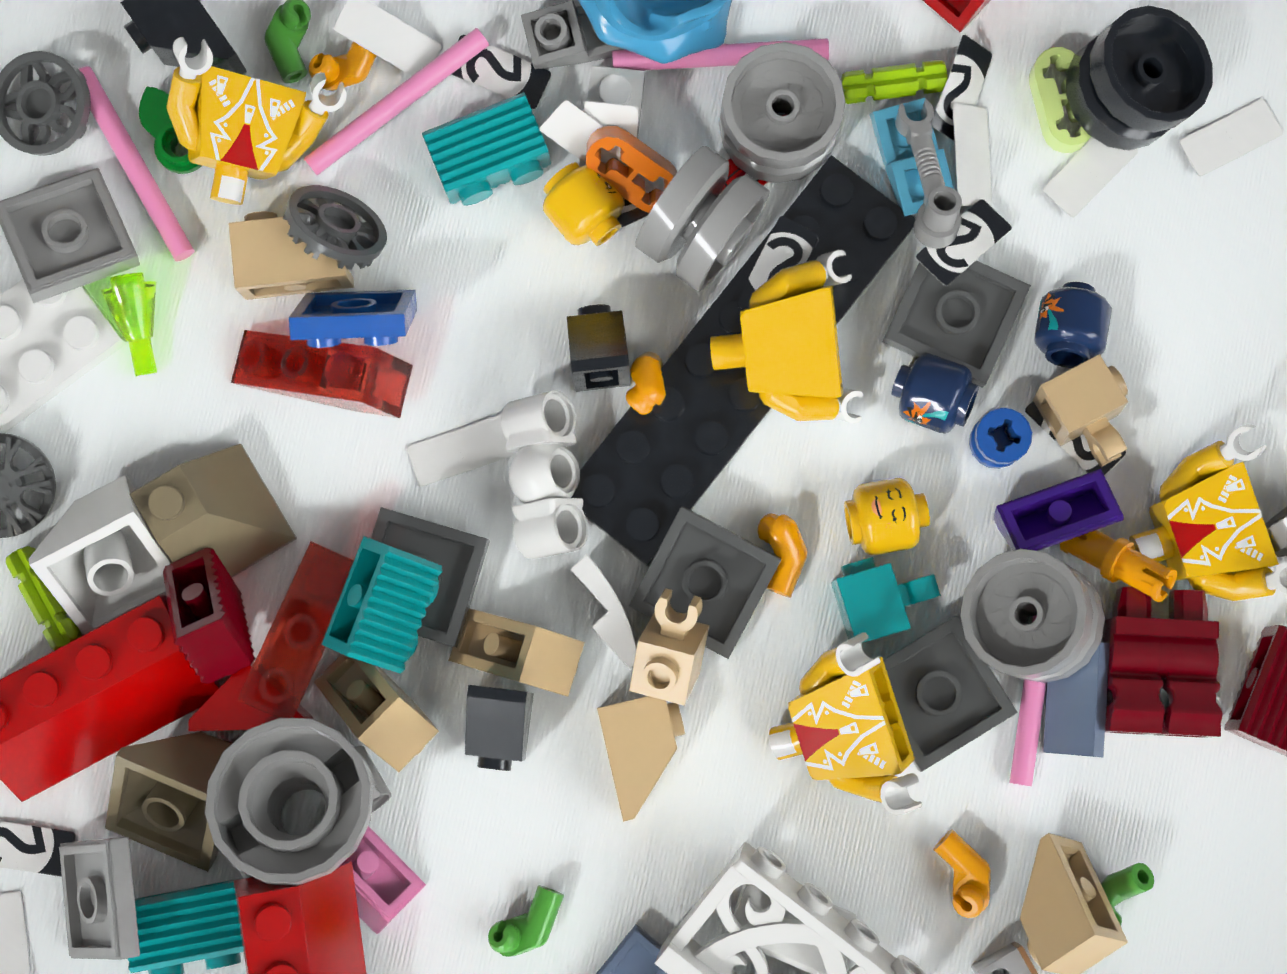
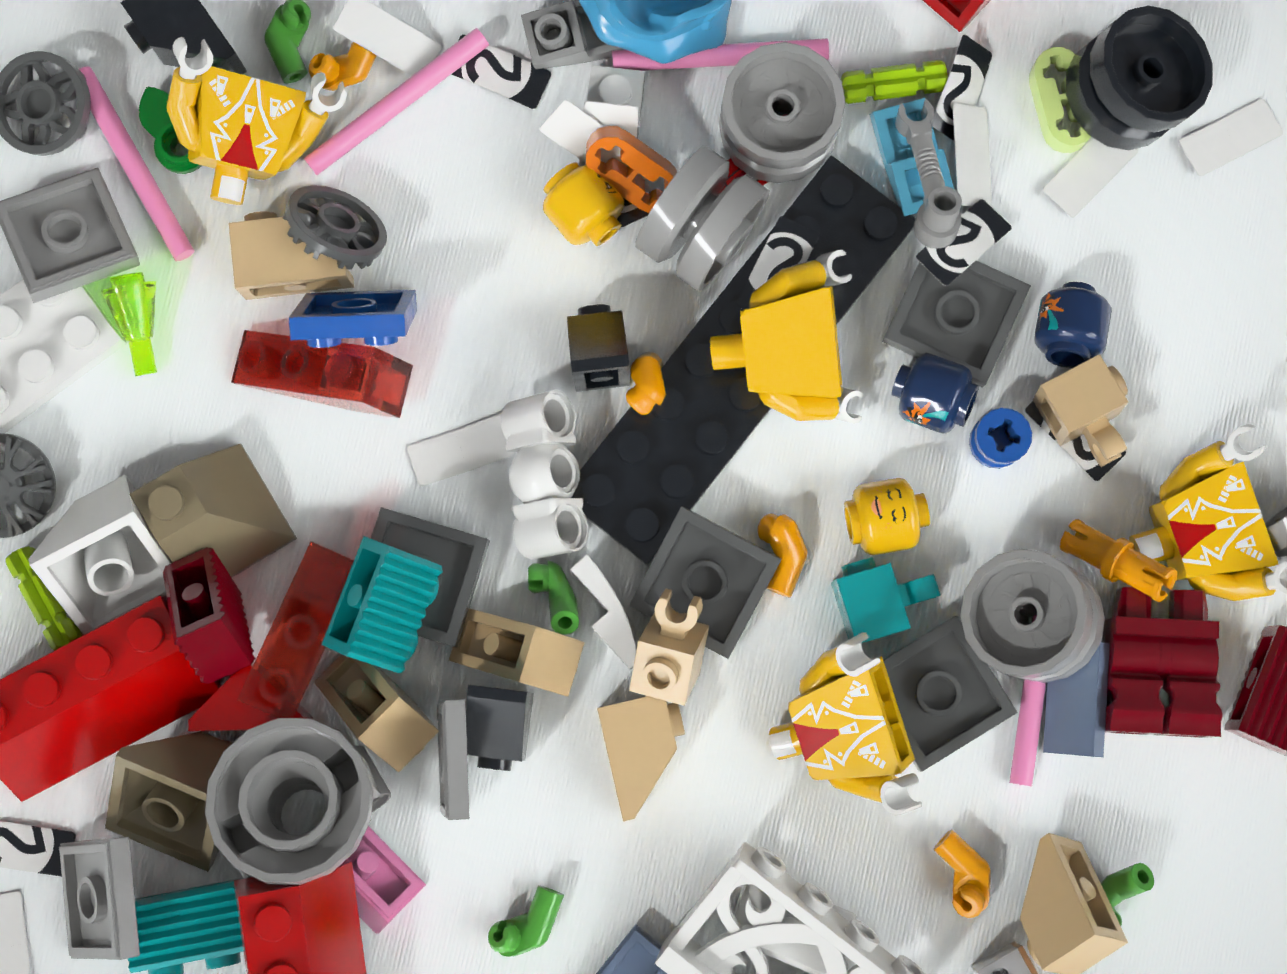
(453, 759): none -> light grey tile
(488, 150): teal brick -> none
(561, 597): none -> bright green arm
(1058, 513): dark purple slope -> none

